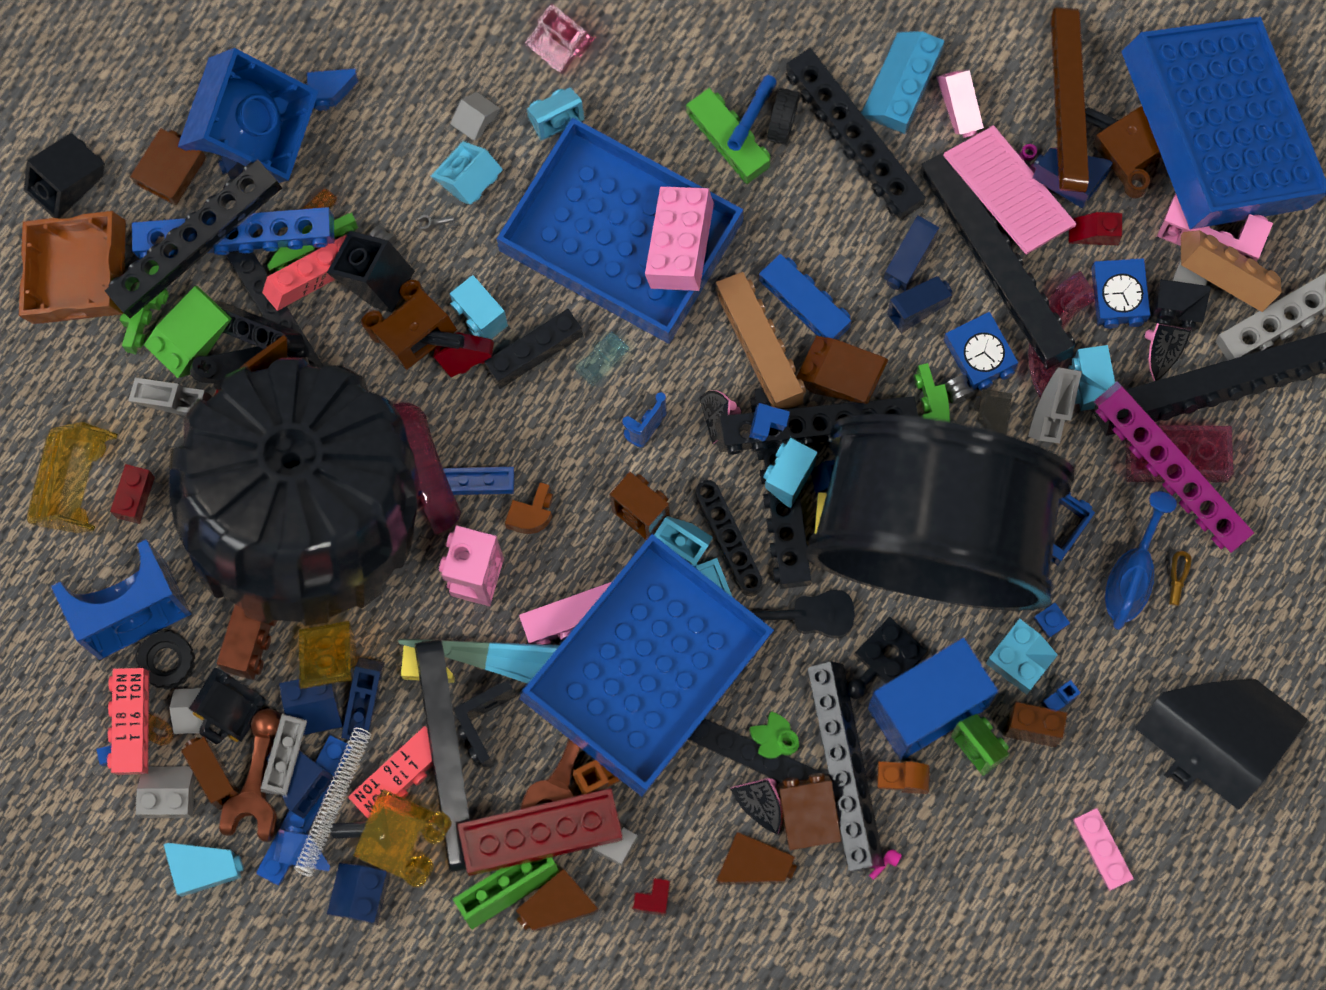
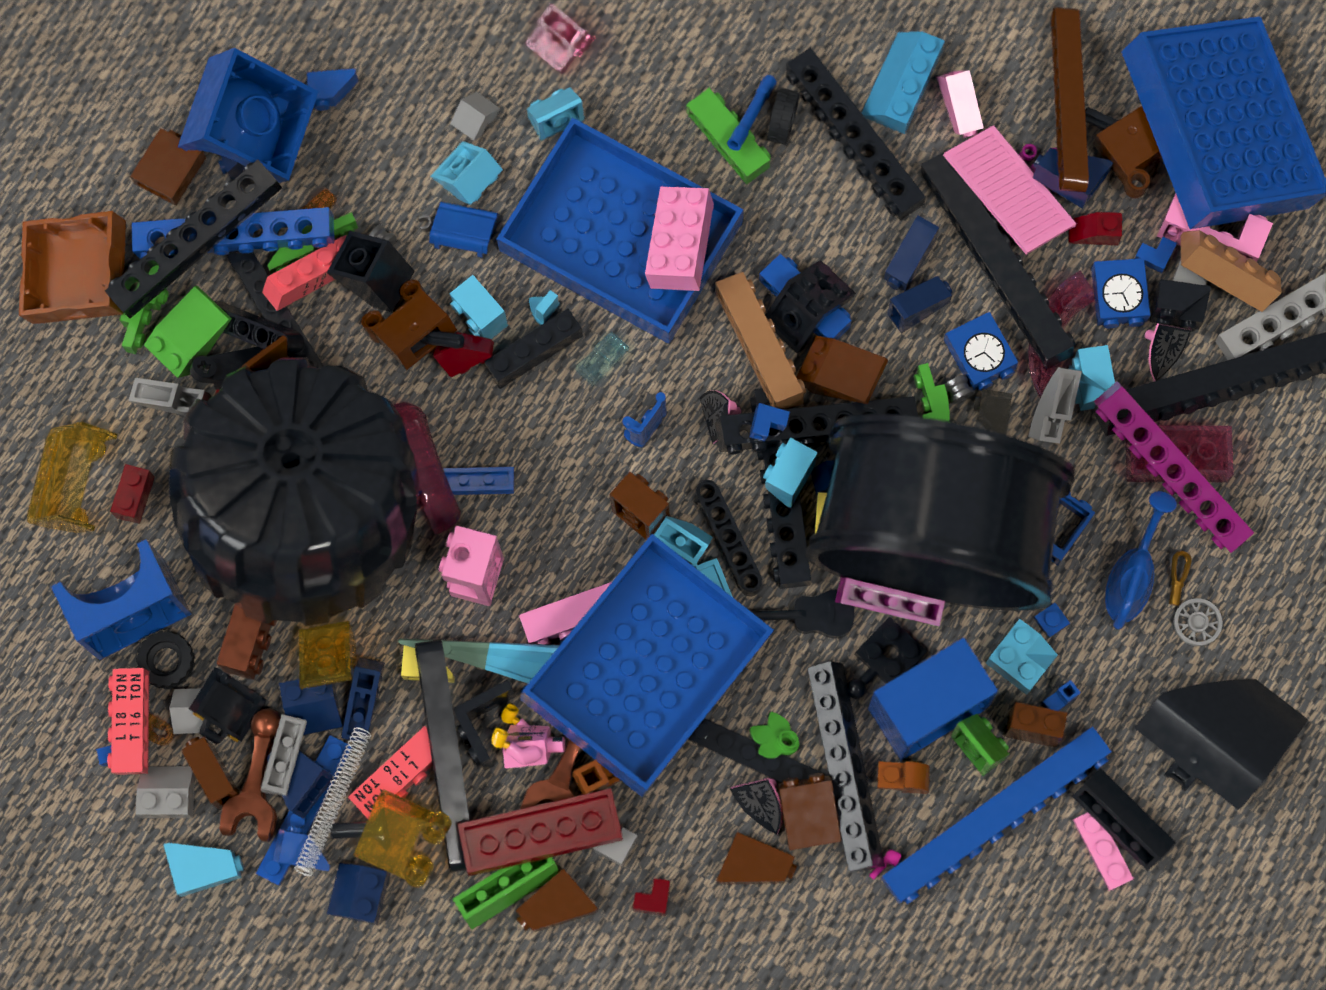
(62, 174): black slope -> none
(462, 228): none -> blue piece
(524, 743): none -> bright pink torso
(528, 518): dark orange brick -> none
(543, 307): none -> medium azure tile
(807, 303): none -> black bracket
(889, 601): none -> magenta brick
(996, 815): none -> blue brick
(1124, 819): none -> black brick
(1156, 258): none -> blue piece
(1197, 622): none -> light grey wheel

